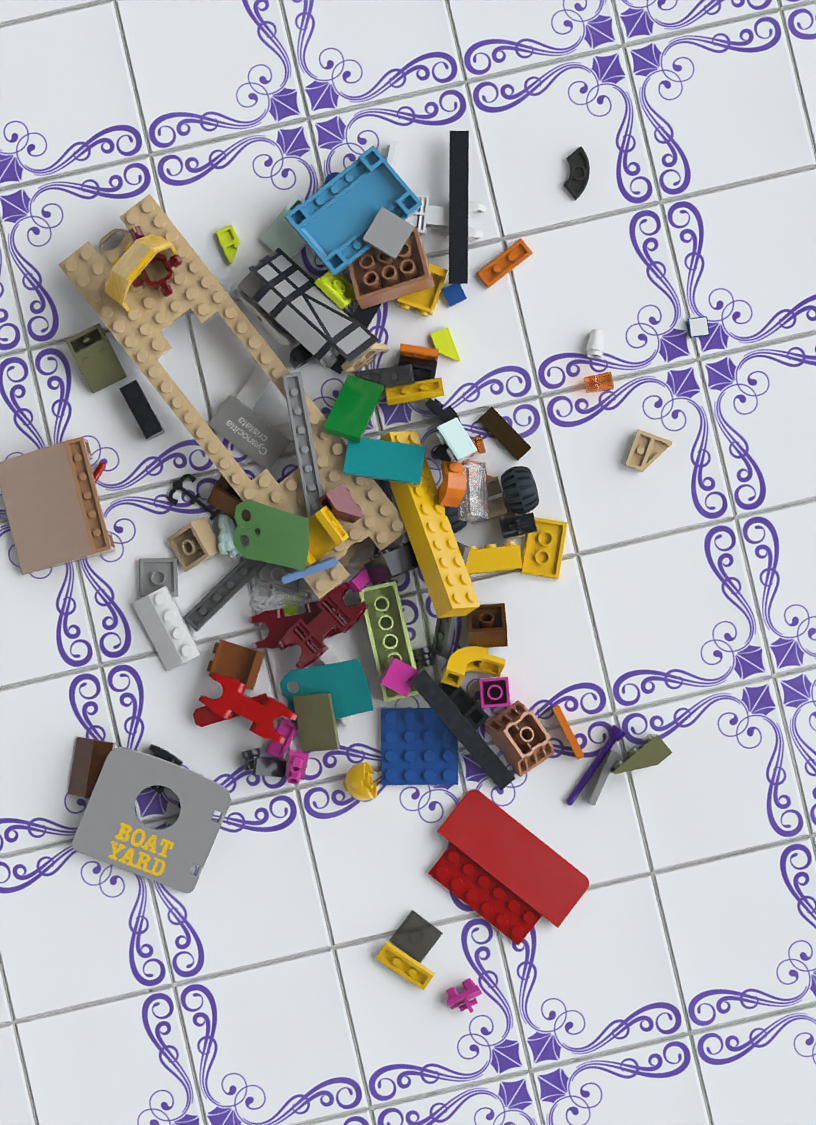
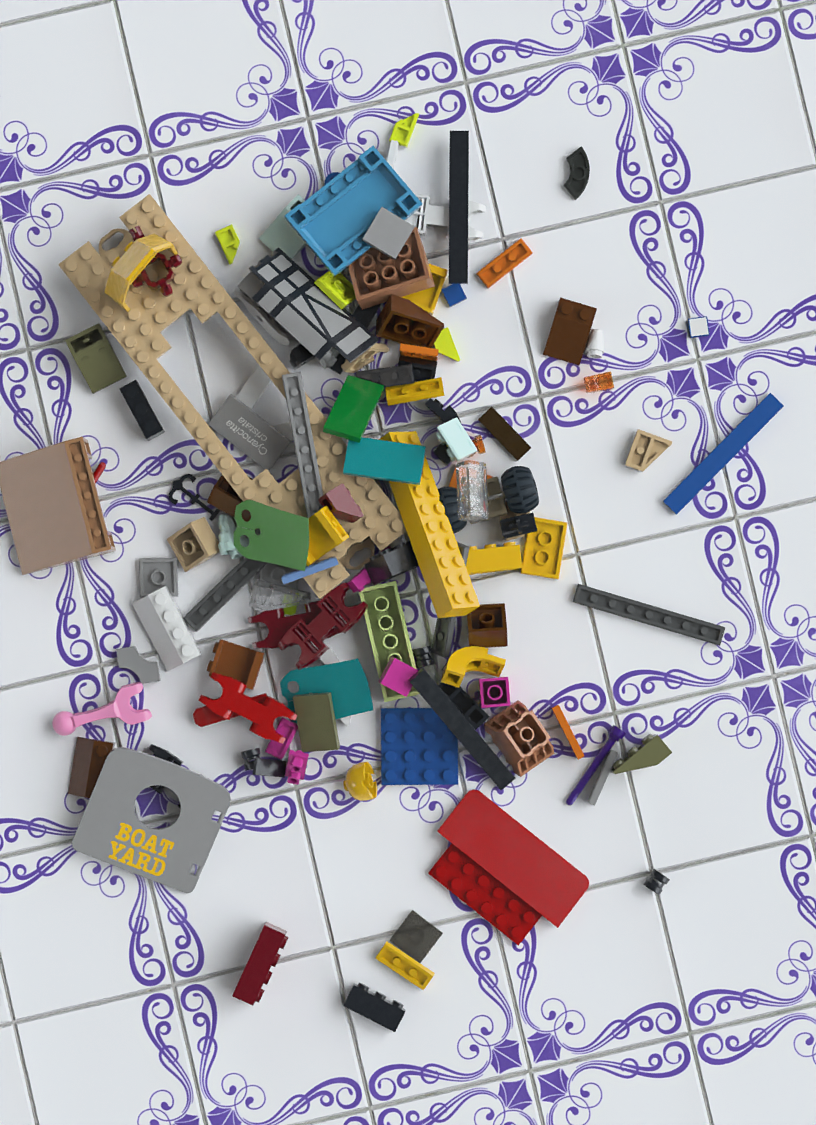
(65, 723): none -> bright pink piece
(145, 670): none -> light grey tile
(261, 959): none -> dark red brick
(375, 1006): none -> black brick
(403, 130): none -> neon yellow tile
(407, 323): none -> reddish brown slope
(453, 484): orange brick -> none
(471, 991): dark pink hips -> none
(569, 331): none -> reddish brown slope
(649, 614): none -> dark grey tile
(653, 885): none -> black wheel
(723, 453): none -> blue tile

